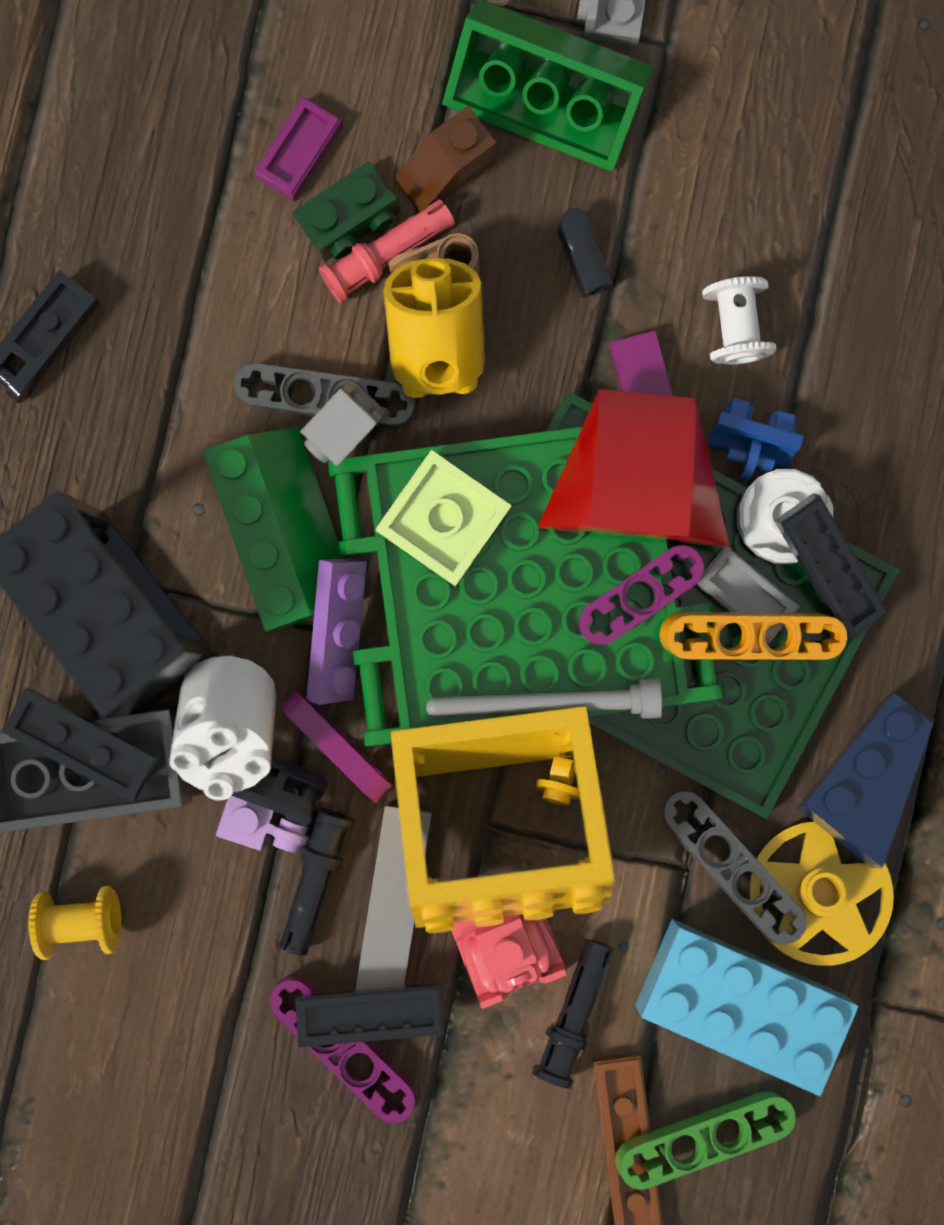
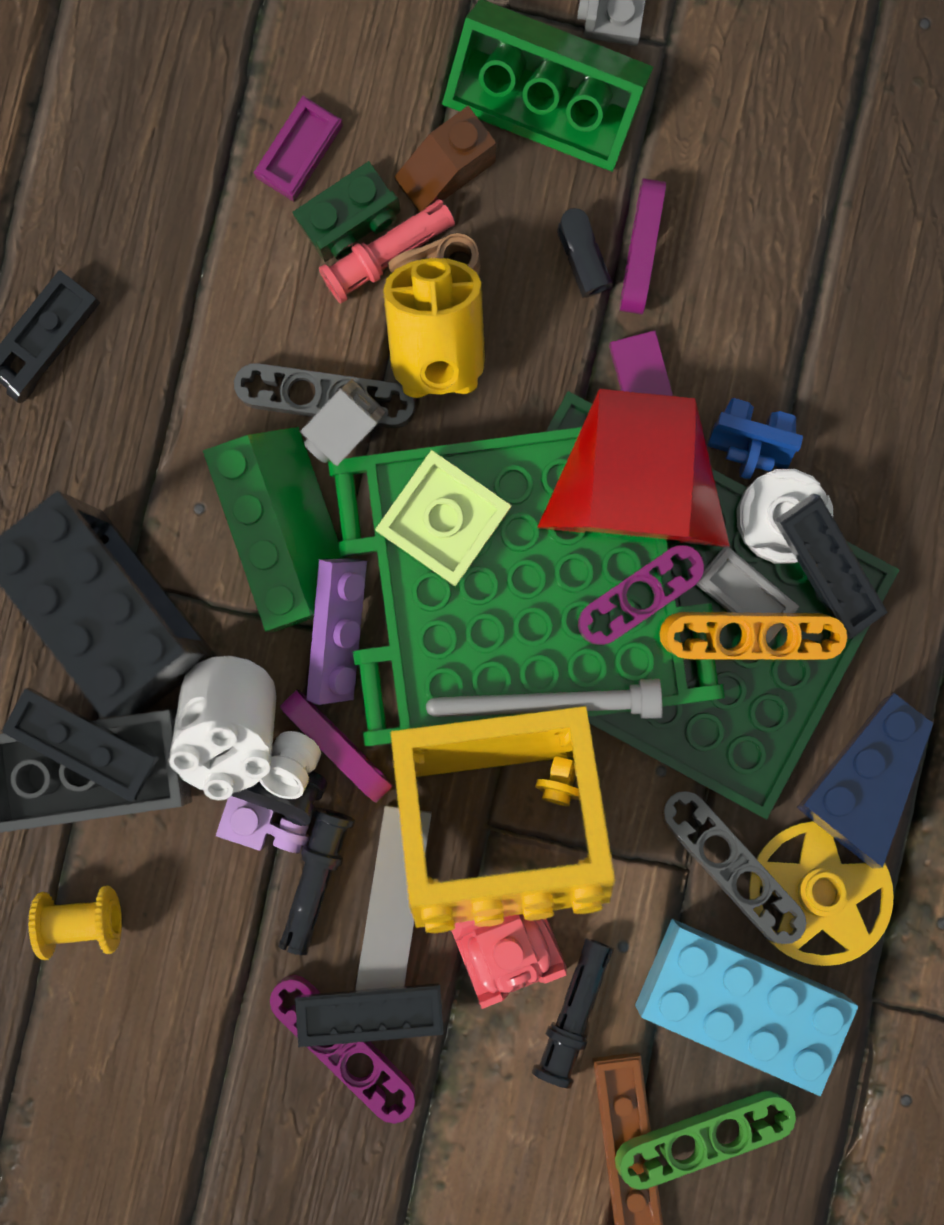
(291, 761): none -> white wheel
(642, 246): none -> magenta beam
(739, 324): white hose -> none

